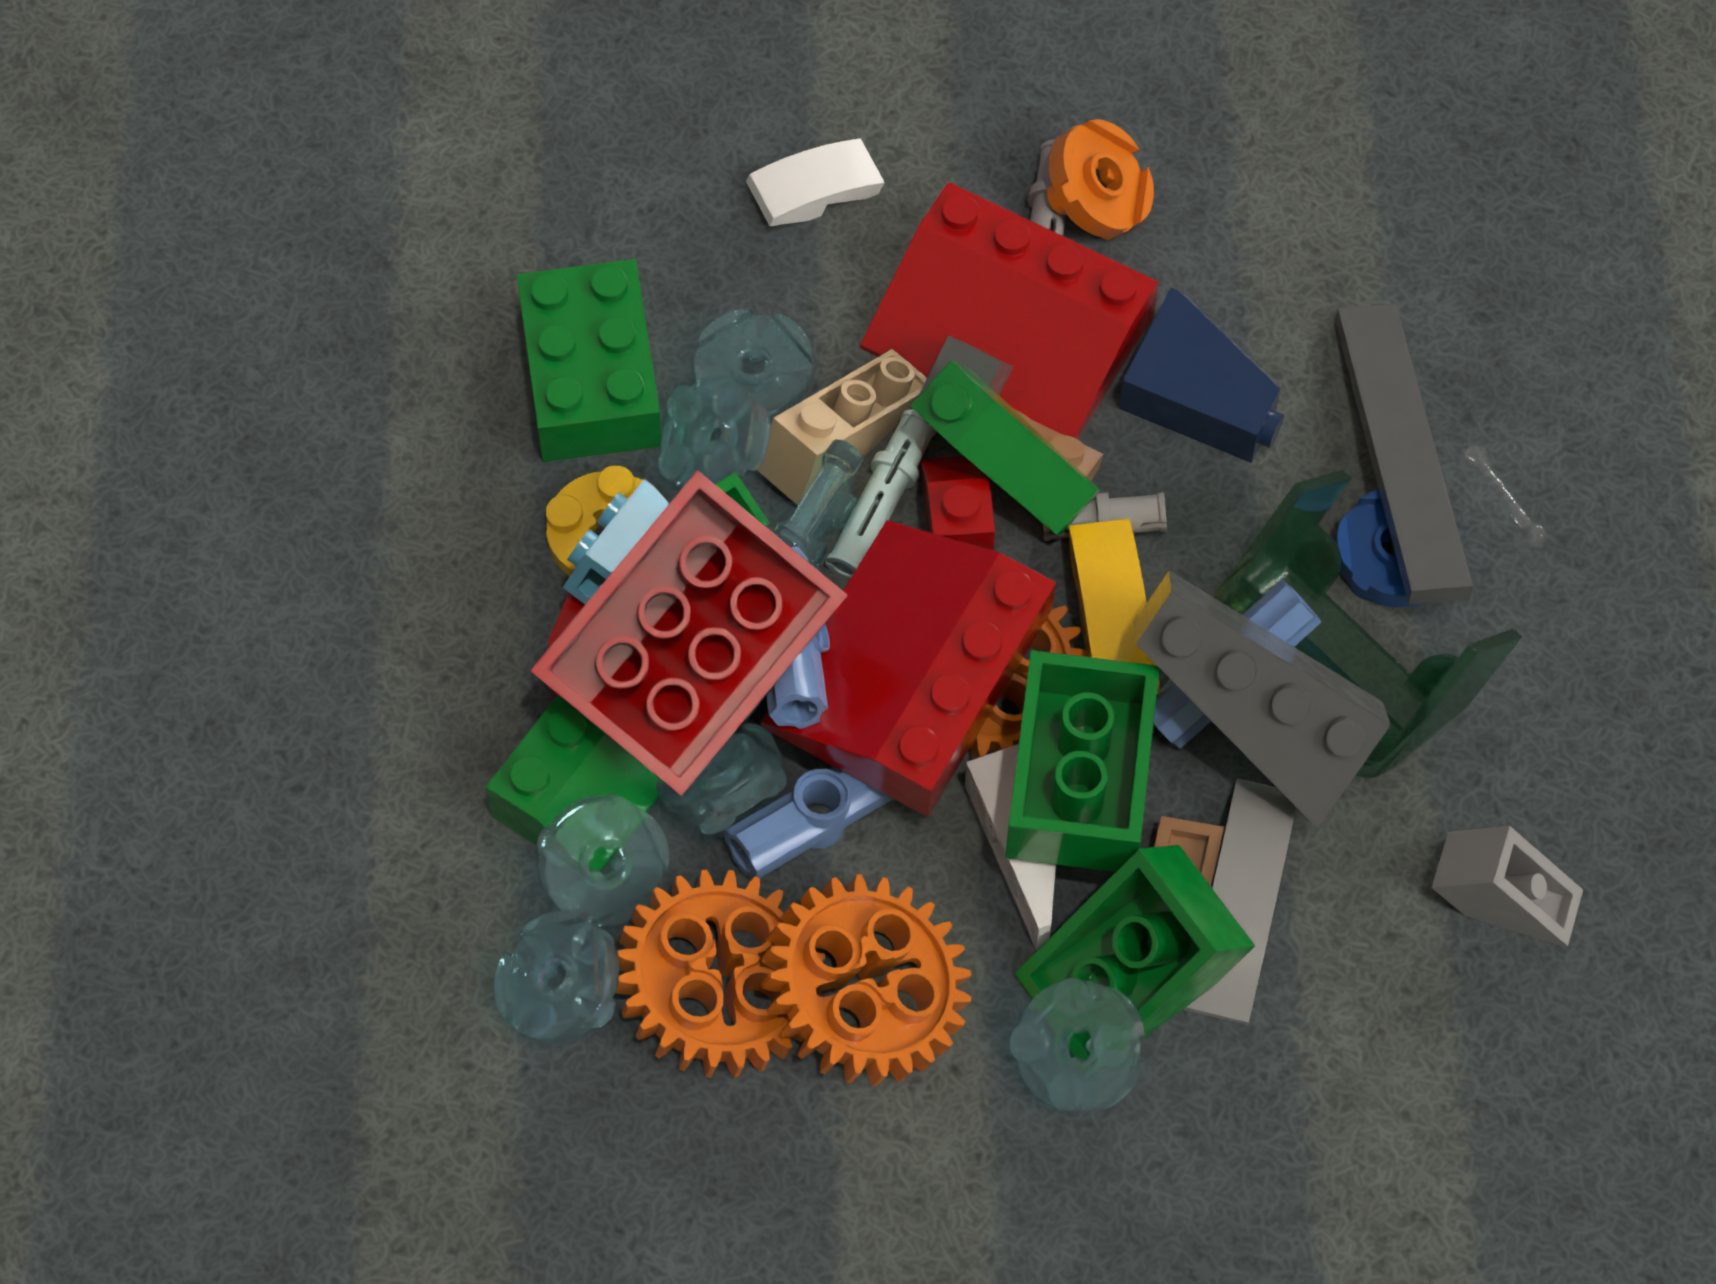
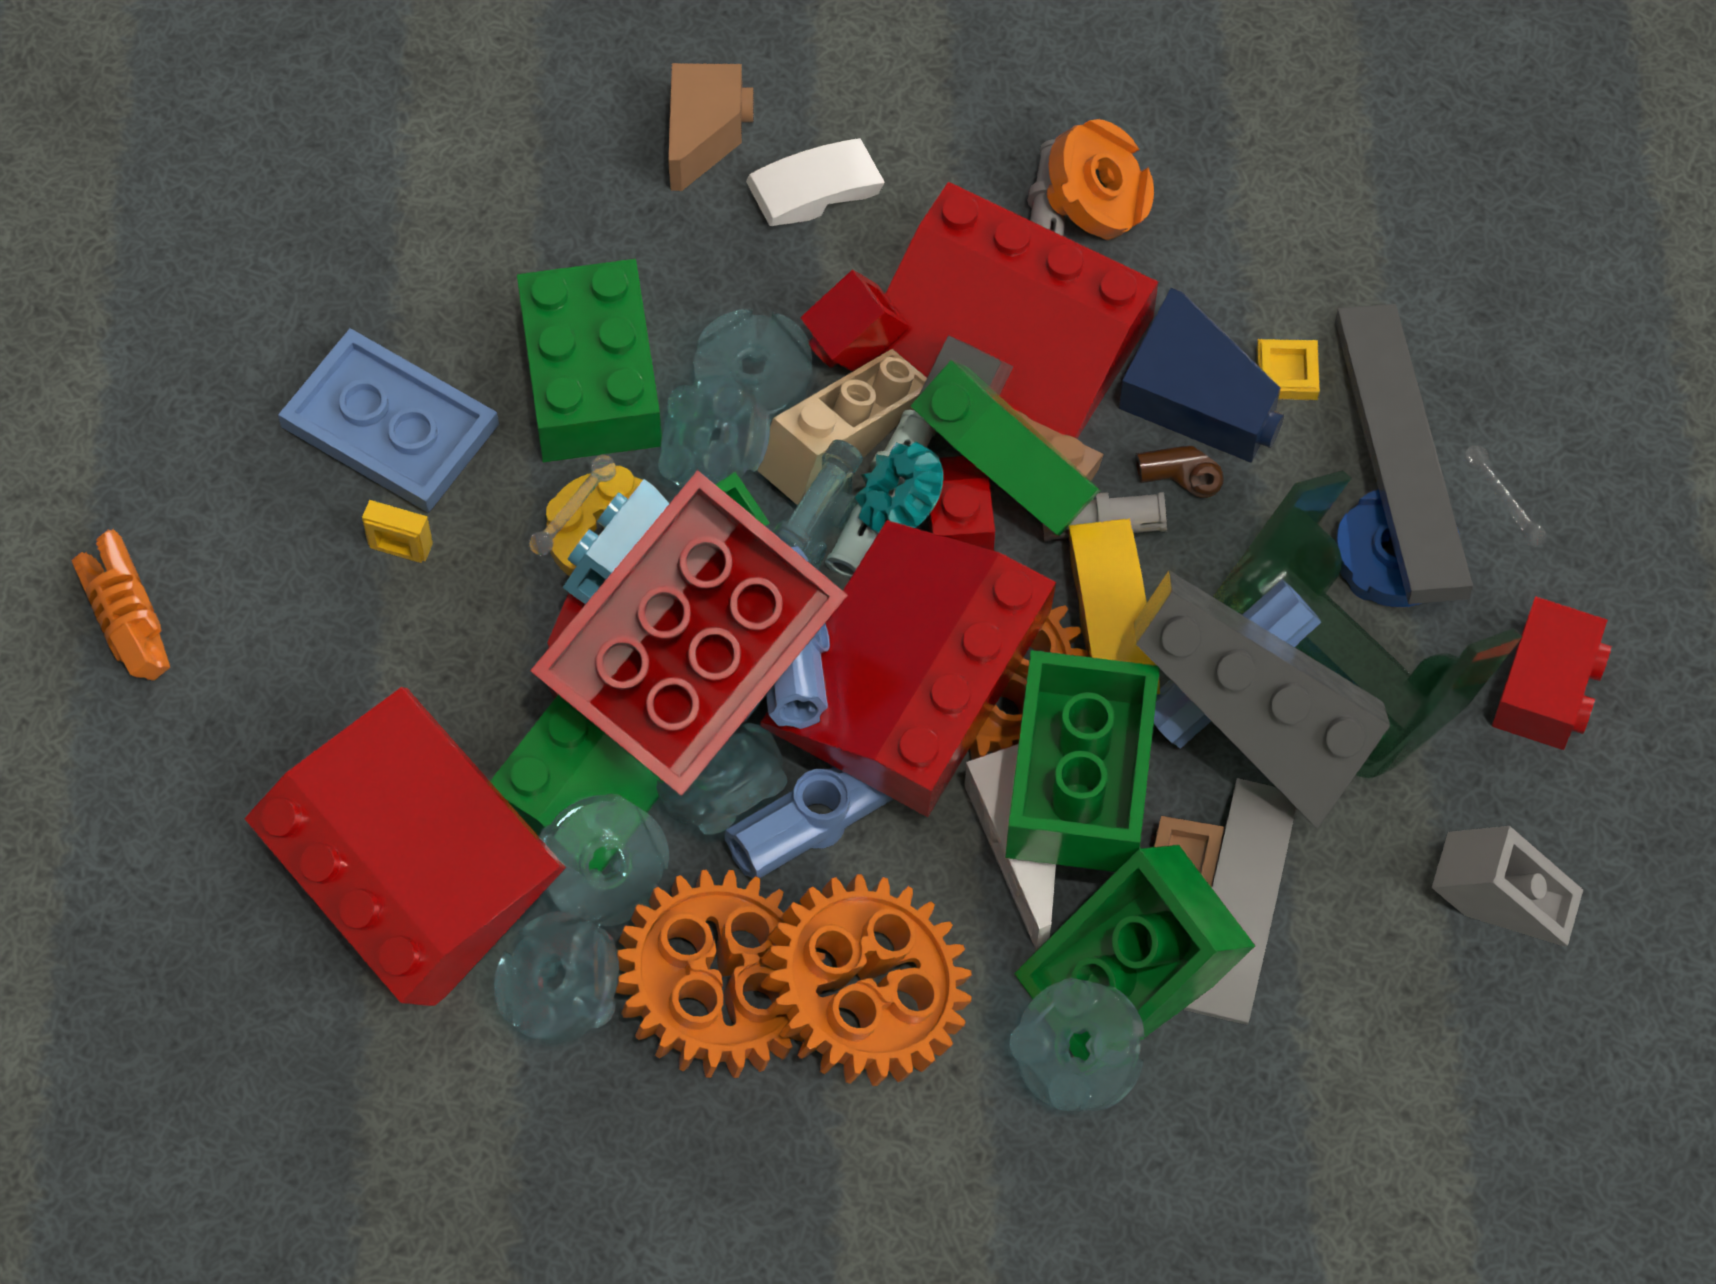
(123, 607): none -> orange hinge
(389, 420): none -> medium blue plate
(397, 531): none -> yellow tile
(405, 848): none -> red slope
(603, 470): none -> clear hinge
(705, 118): none -> medium nougat slope
(853, 323): none -> red brick
(912, 499): none -> teal gear
(1184, 466): none -> reddish brown arm
(1291, 366): none -> yellow tile
(1551, 674): none -> red brick

